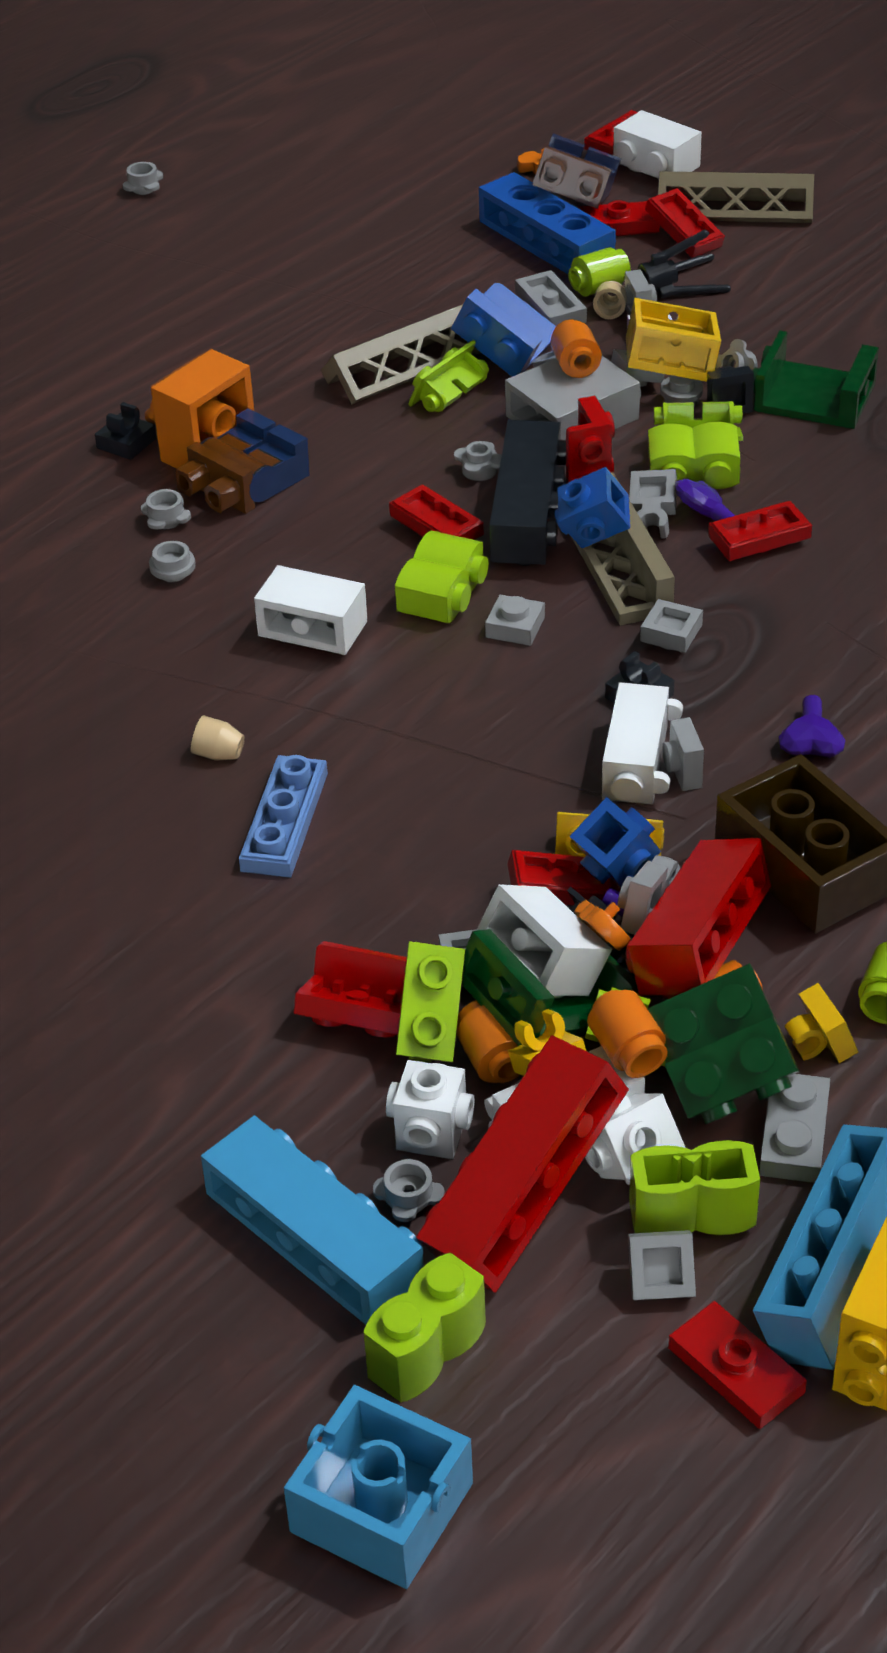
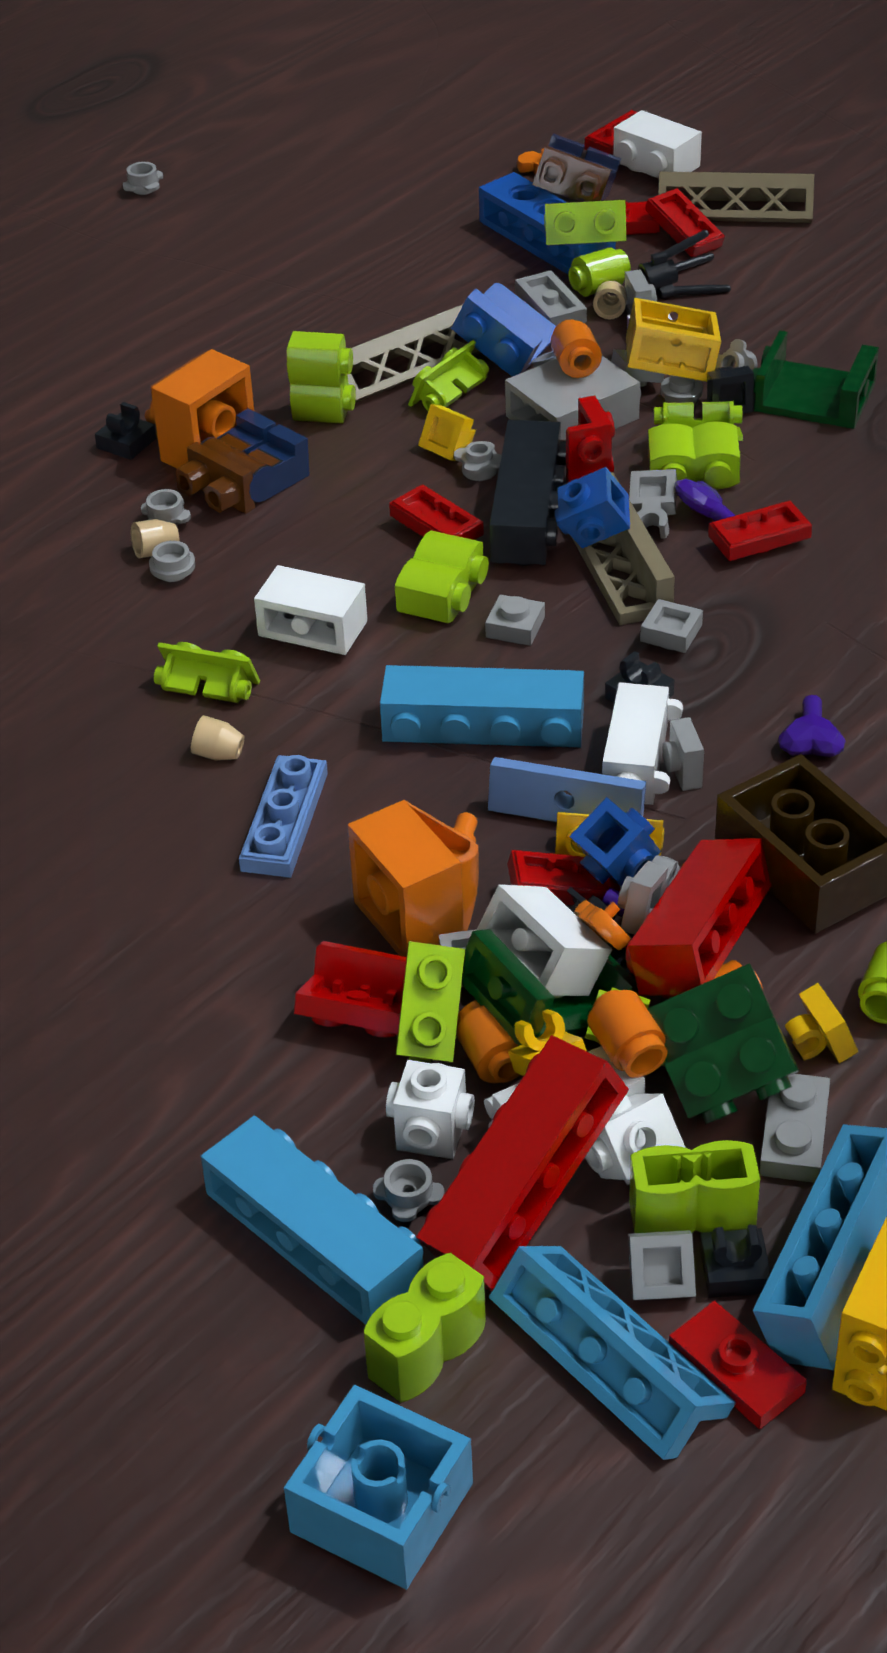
(150, 533): none -> tan hose
(226, 673): none -> lime hinge
(319, 377): none -> lime brick
(414, 873): none -> orange piece
(446, 431): none -> yellow tile
(482, 706): none -> dark azure brick
(539, 790): none -> medium blue tile
(585, 222): none -> lime hinge
(608, 1348): none -> dark azure fence
(734, 1261): none -> black tile

